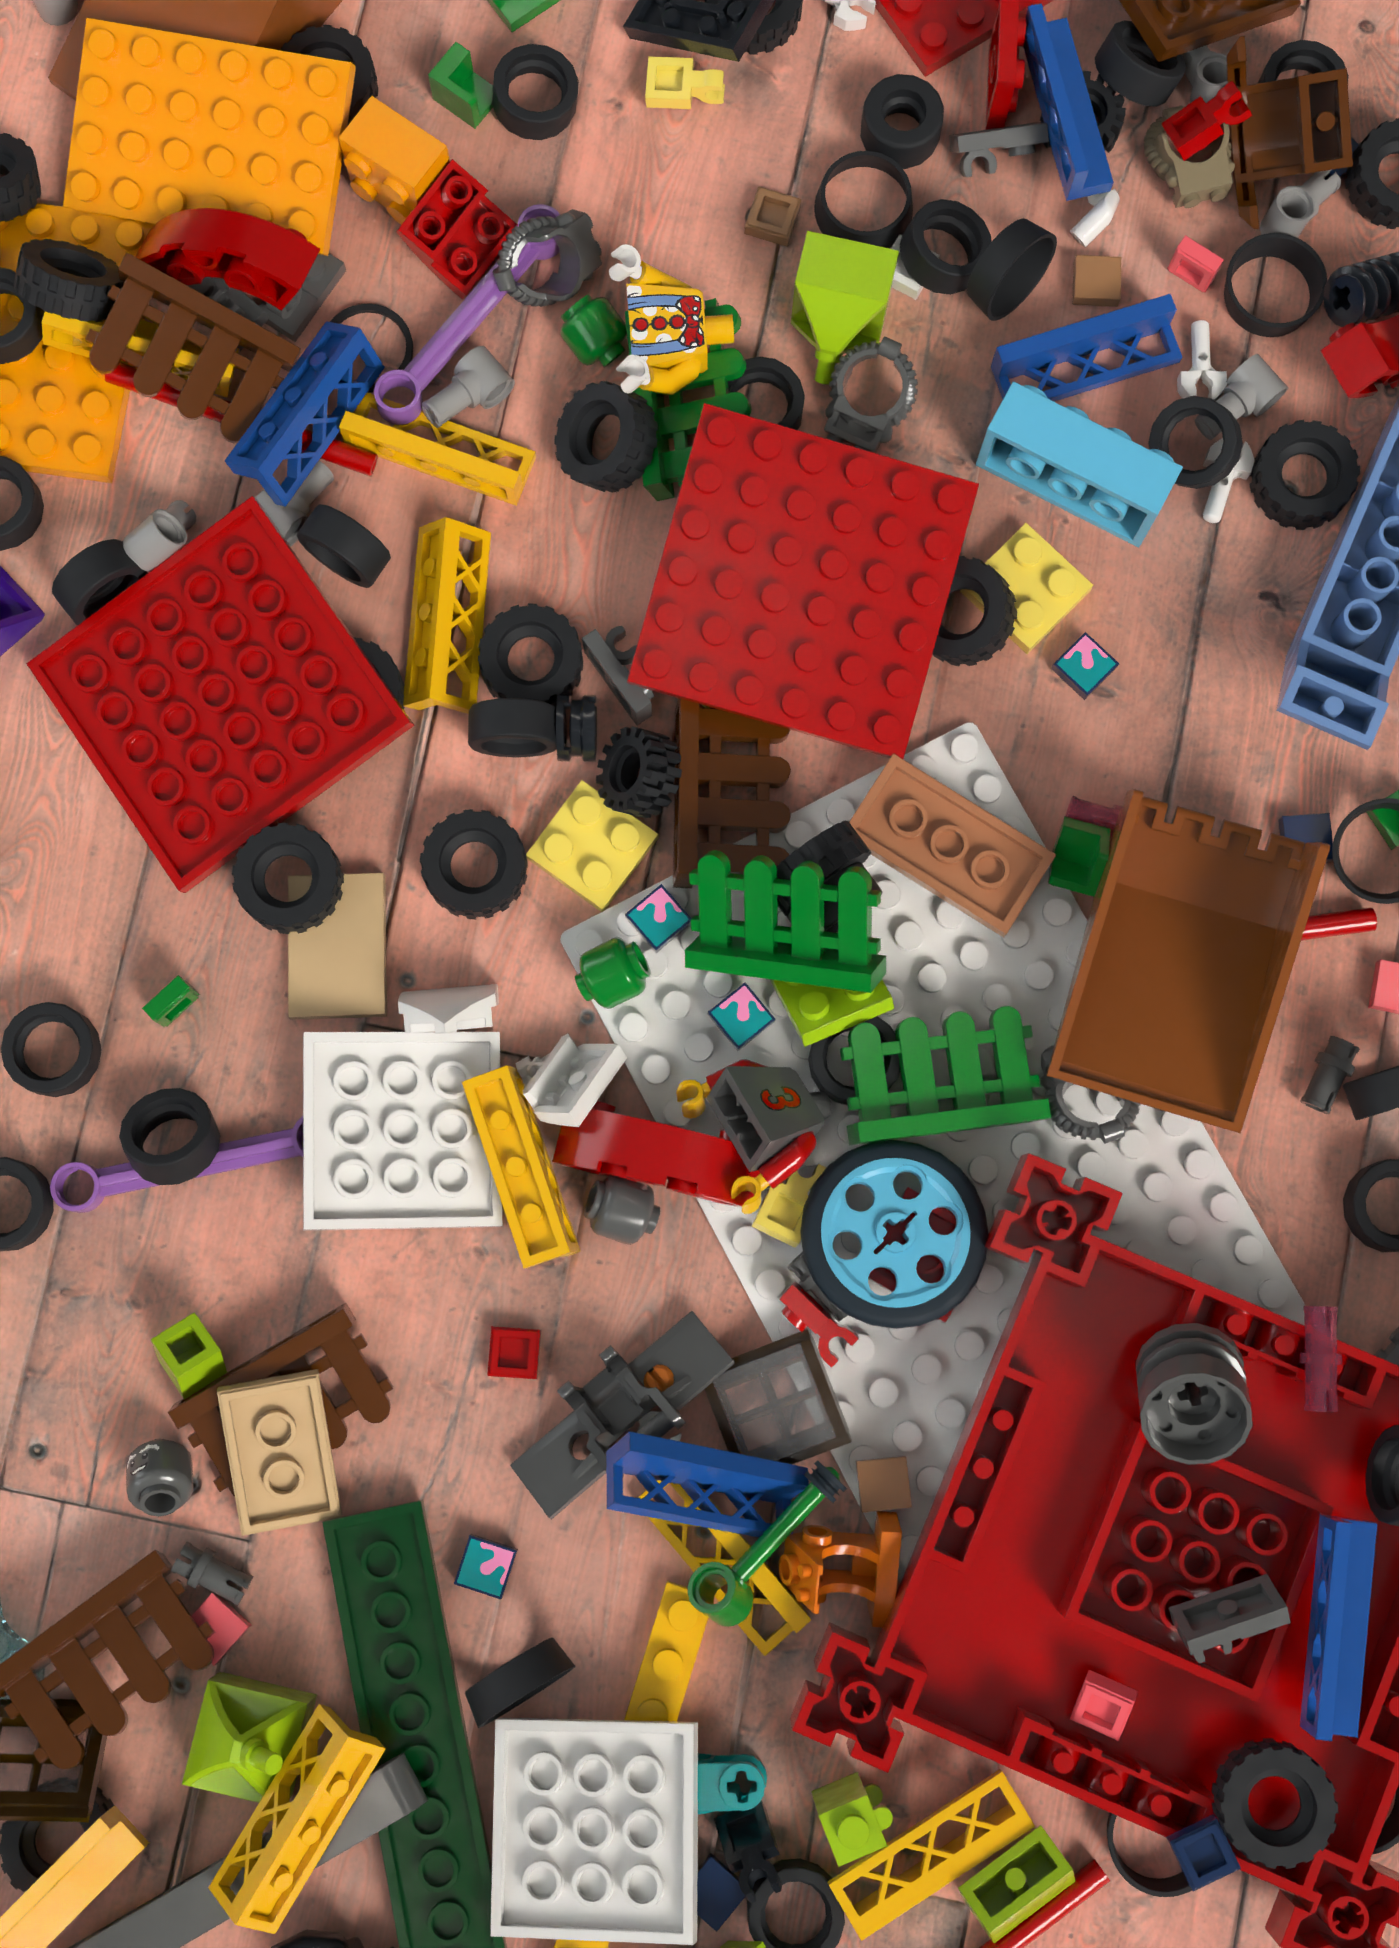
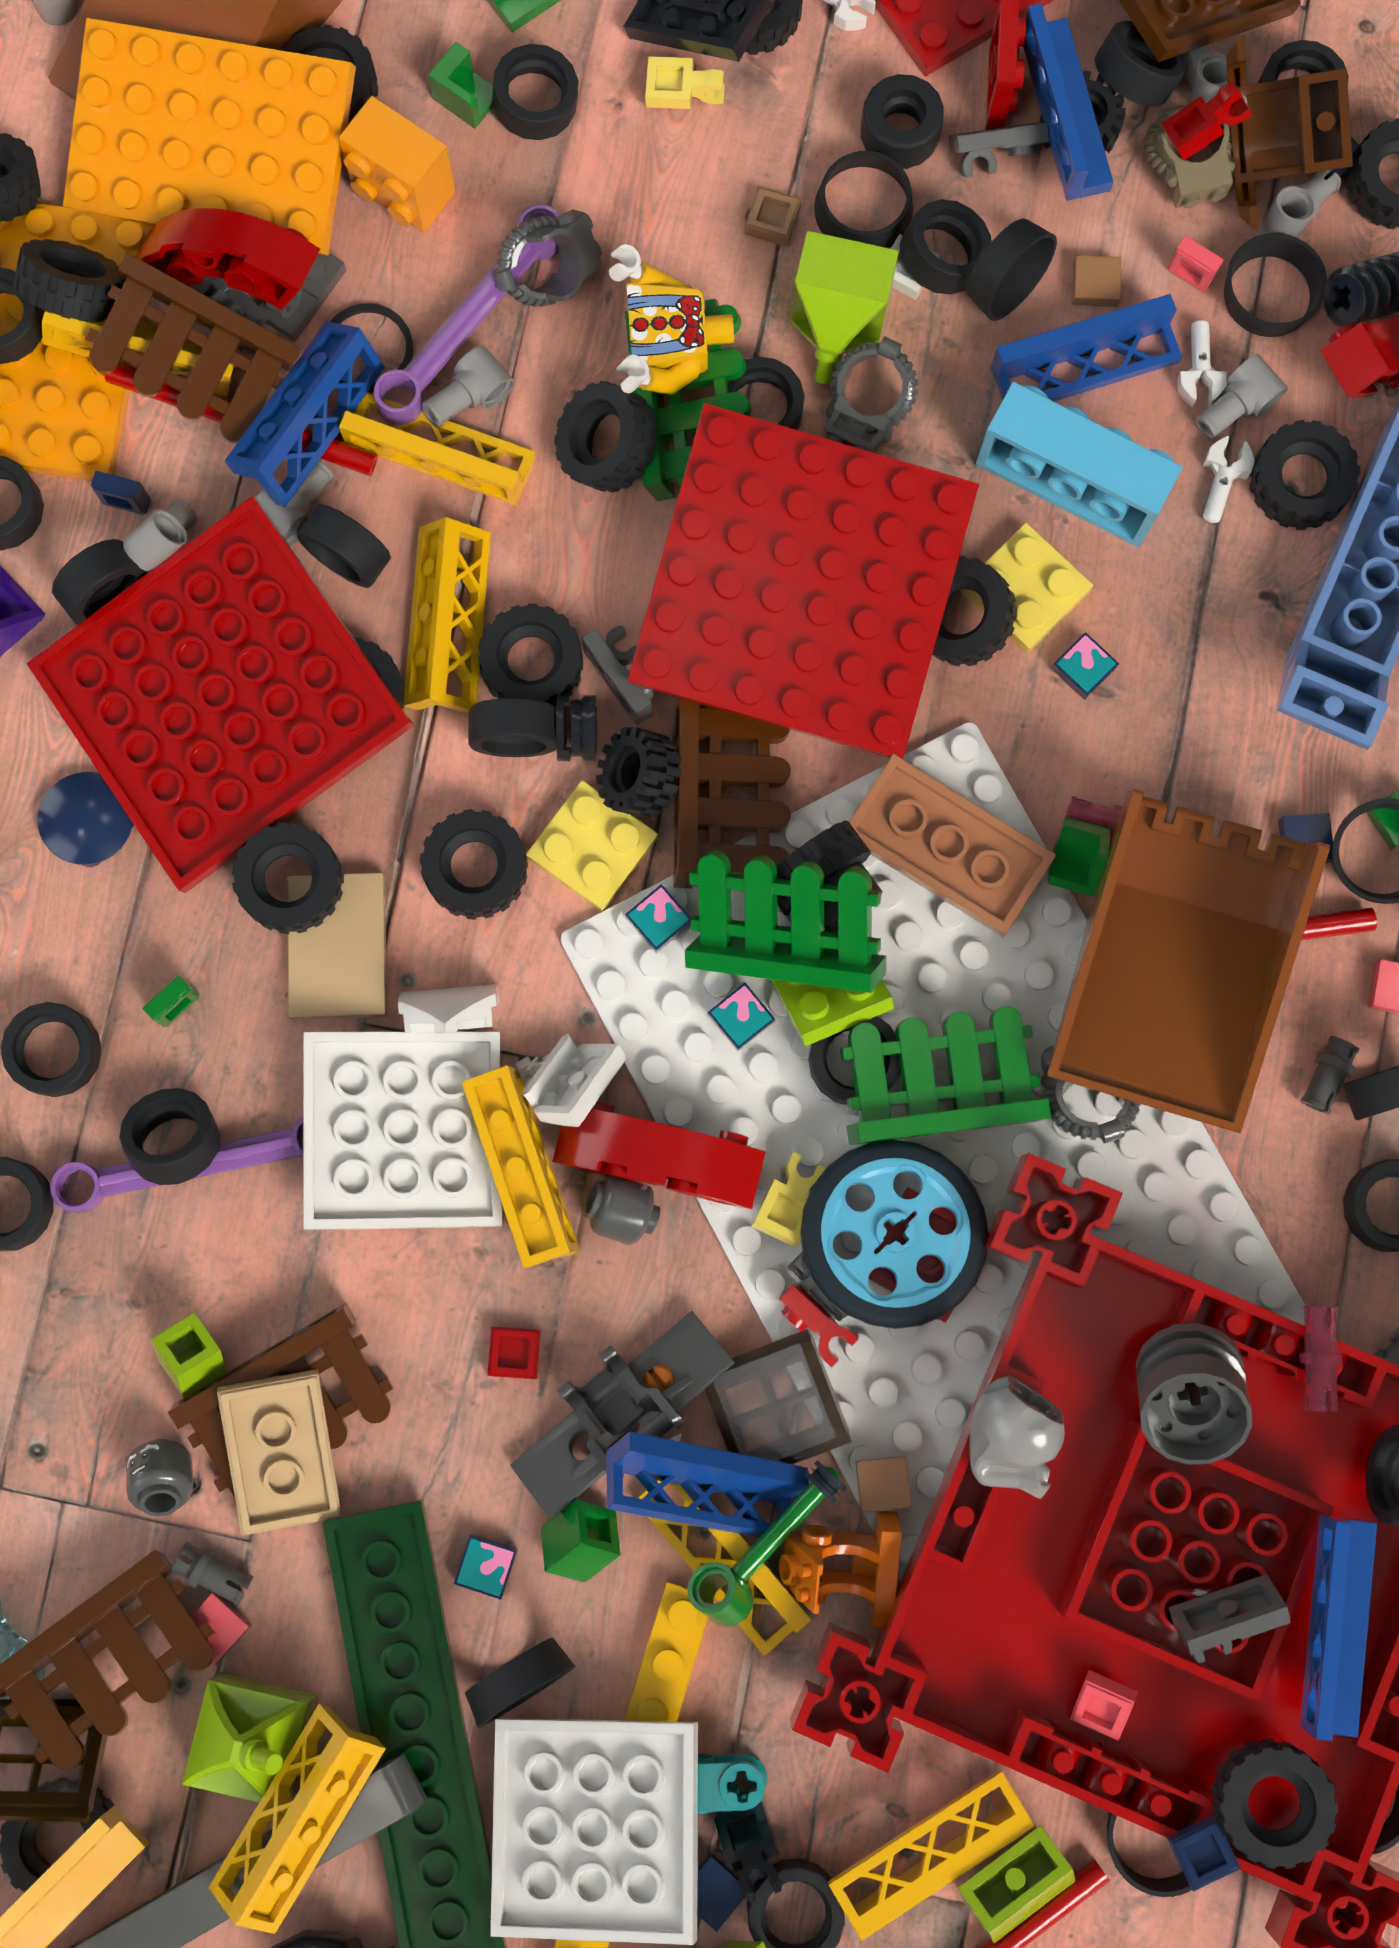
(83, 820): none -> dark blue dish
(120, 493): none -> dark blue tile
(456, 229): red slope -> none
(580, 1541): none -> green panel
(593, 331): green head -> none
(612, 972): green head -> none
(766, 1118): dark grey torso -> none
(849, 1819): lime brick -> none
(1014, 1437): none -> light grey piece
(1097, 218): white arm -> none
(1227, 423): black tyre -> none

